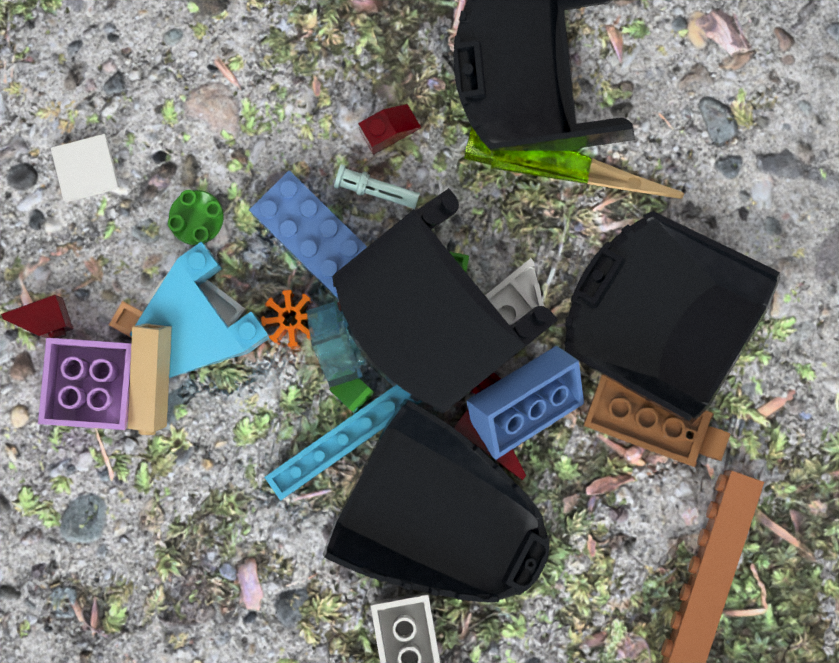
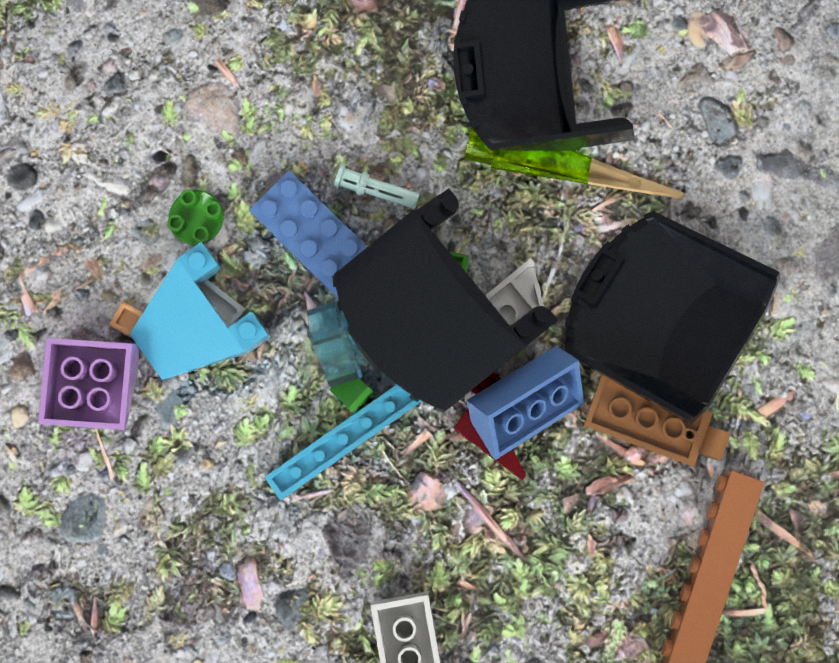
(44, 317): dark red slope -> none
(85, 168): white tile -> none
(149, 378): tan brick -> none
(280, 320): orange gear -> none
(388, 127): dark red slope -> none
(438, 516): black windscreen -> none

